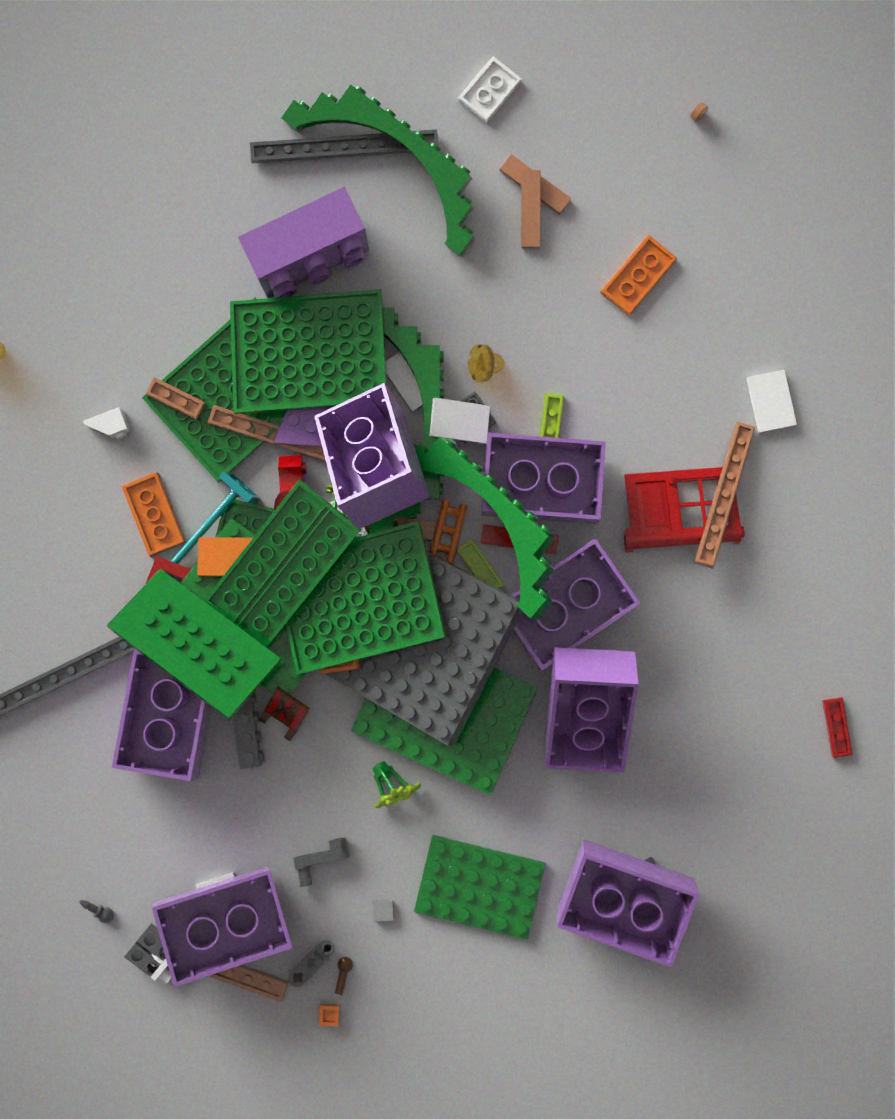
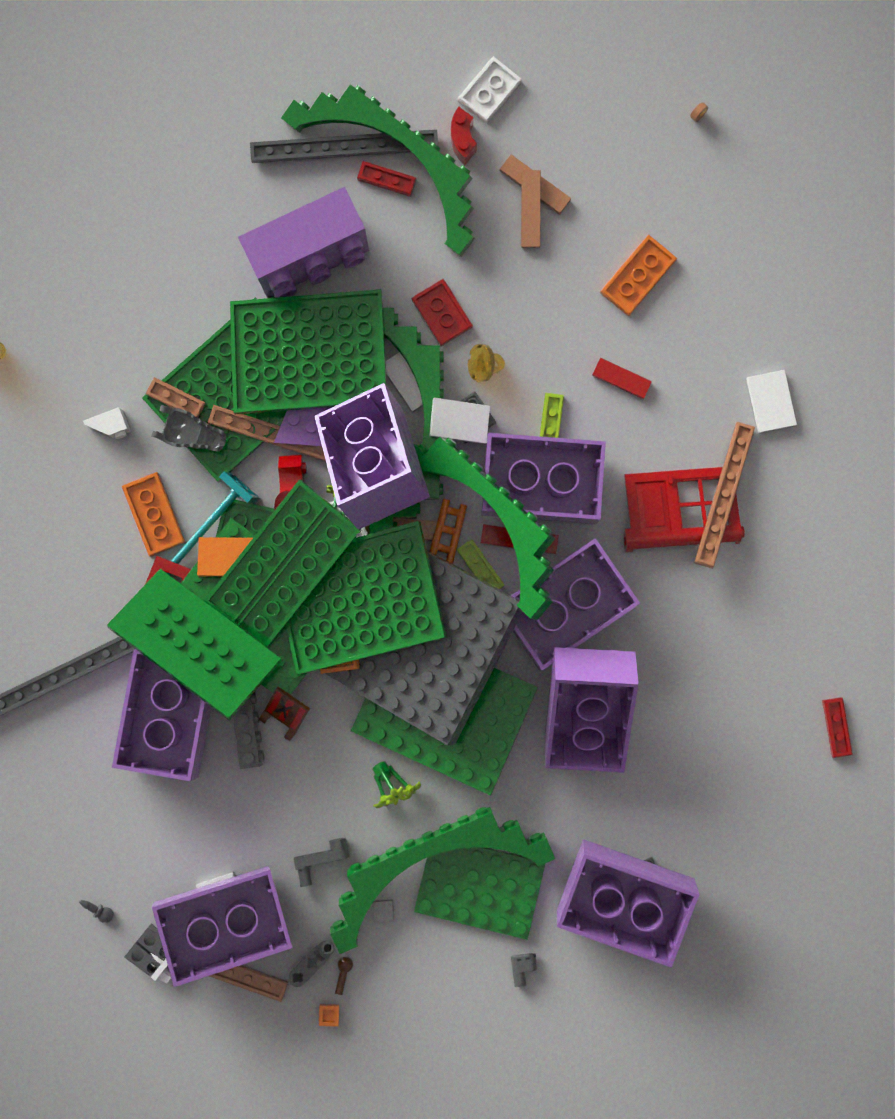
(187, 430): none -> dark grey animal
(386, 178): none -> red tile
(442, 312): none -> red tile
(461, 139): none -> red brick
(468, 832): none -> green arch
(521, 964): none -> dark grey piece
(621, 378): none -> red tile

